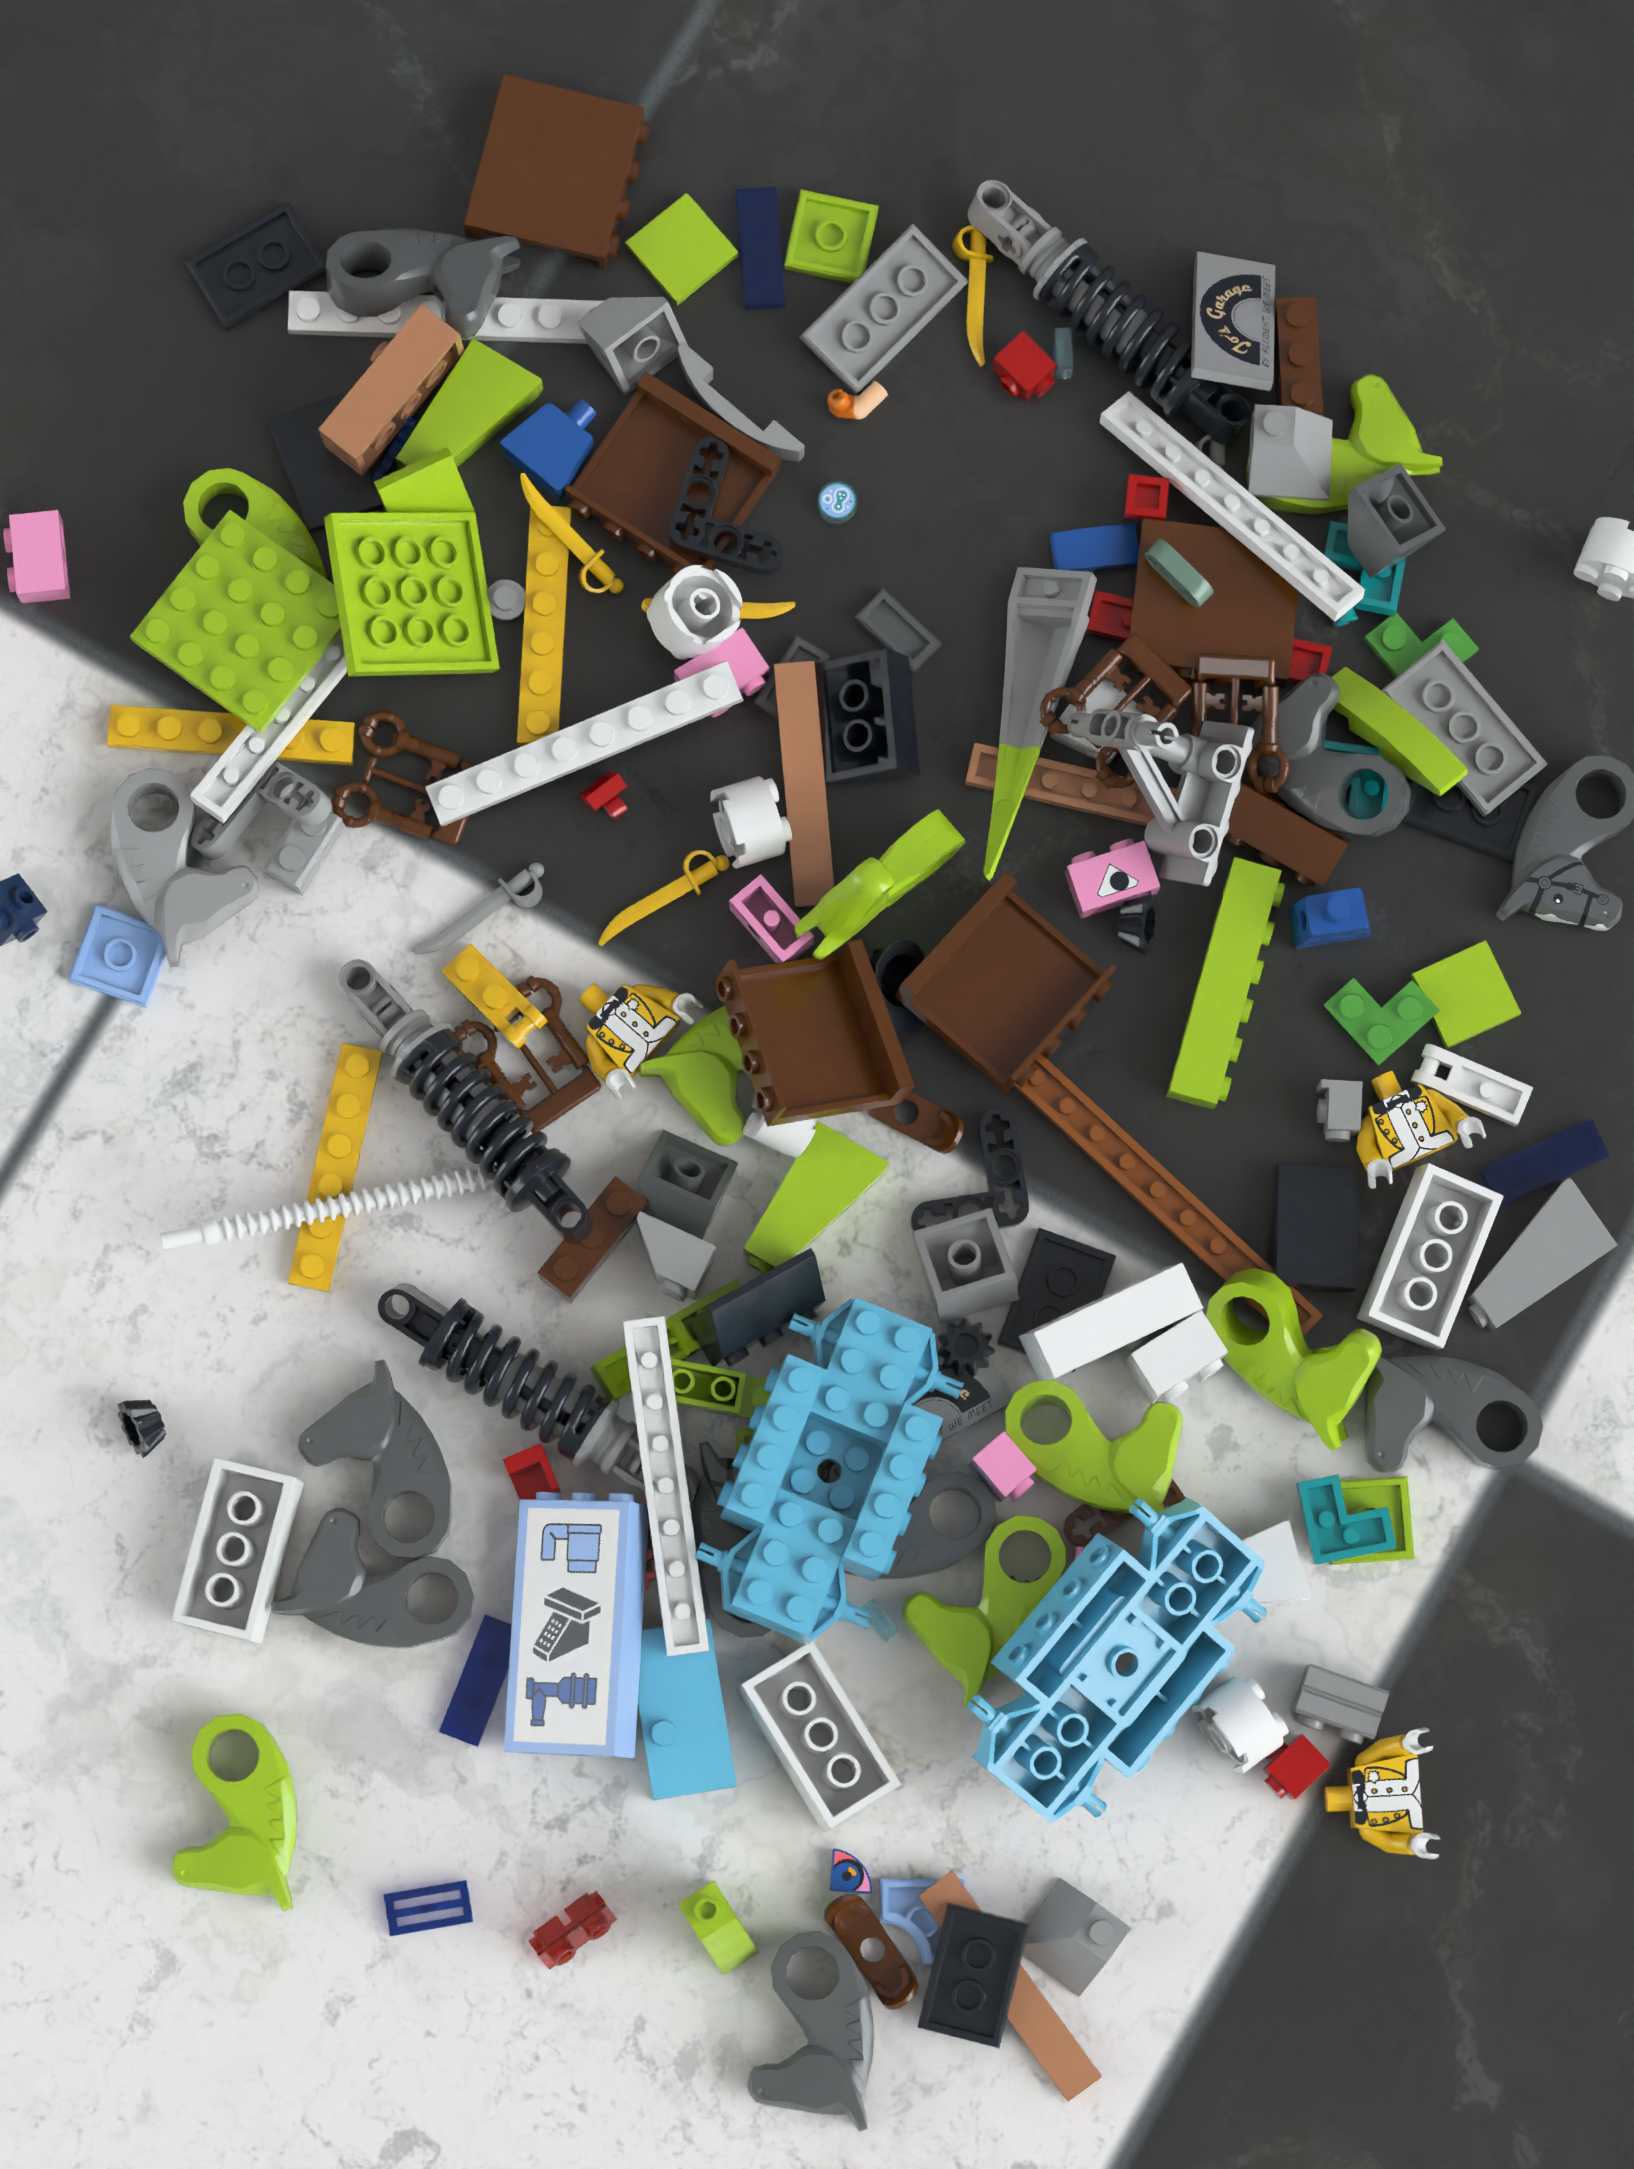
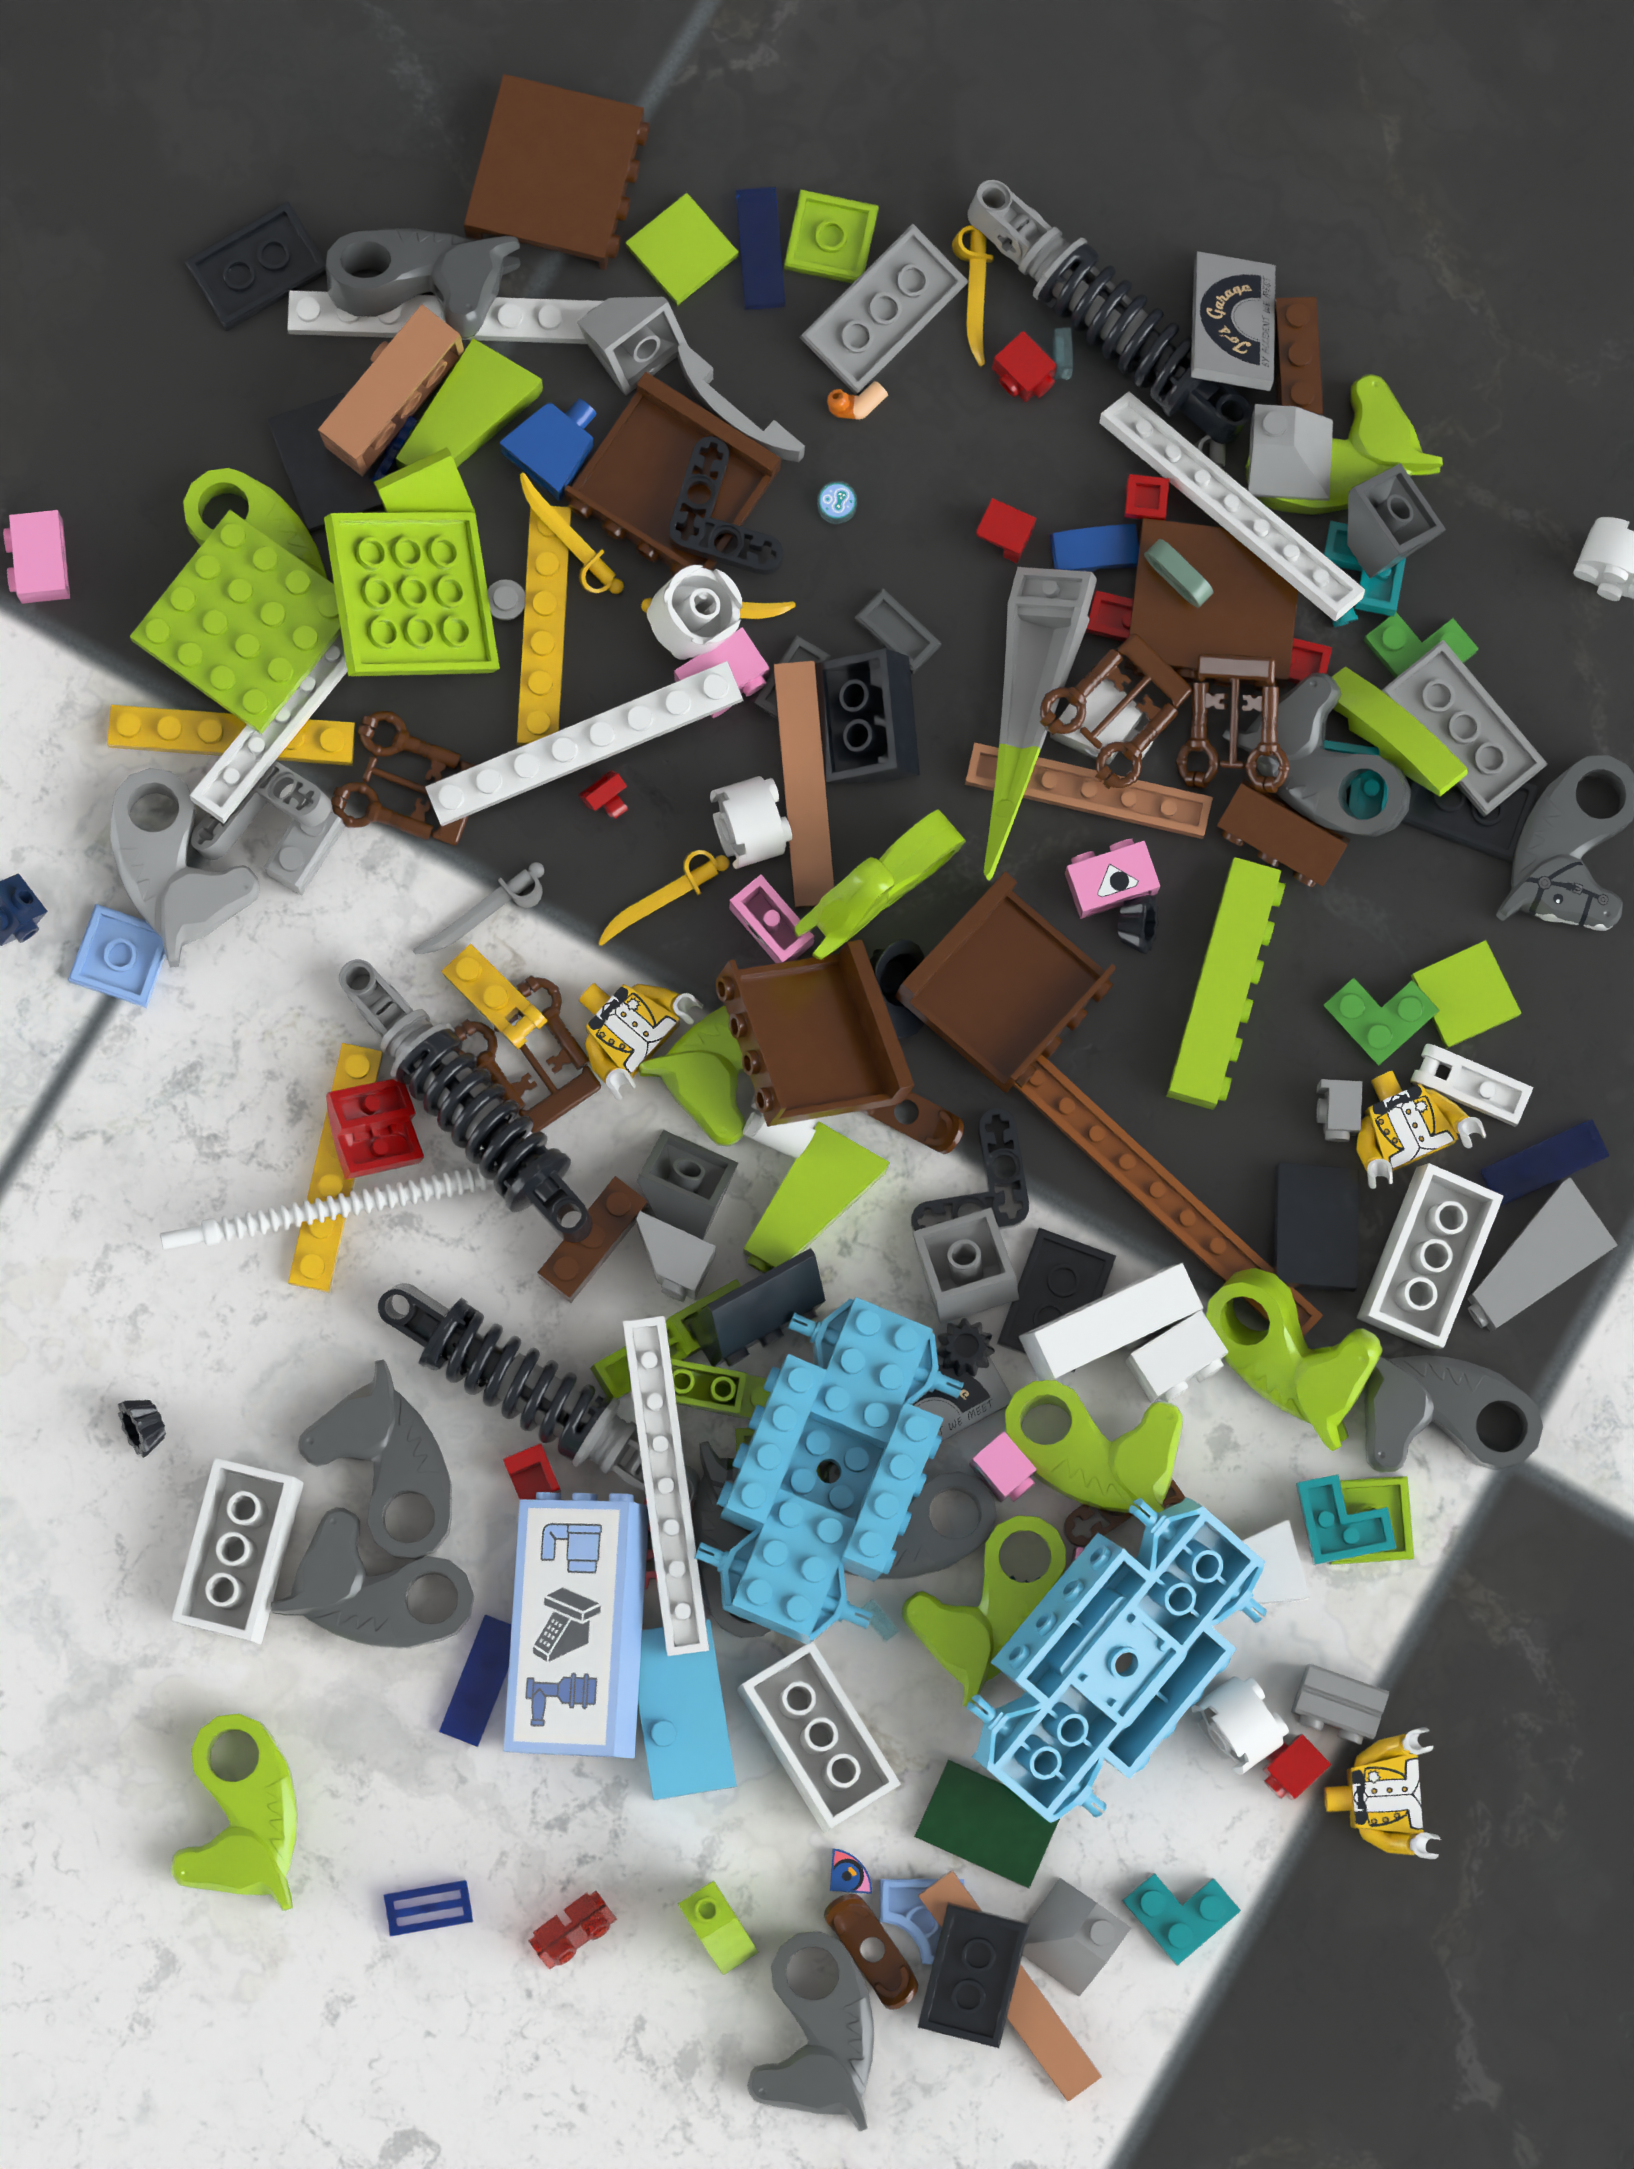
(373, 1128): none -> red slope
(985, 1825): none -> dark green tile
(1006, 528): none -> red panel
(1176, 1926): none -> teal plate
(1211, 766): light grey plate -> none
(1329, 918): blue torso -> none

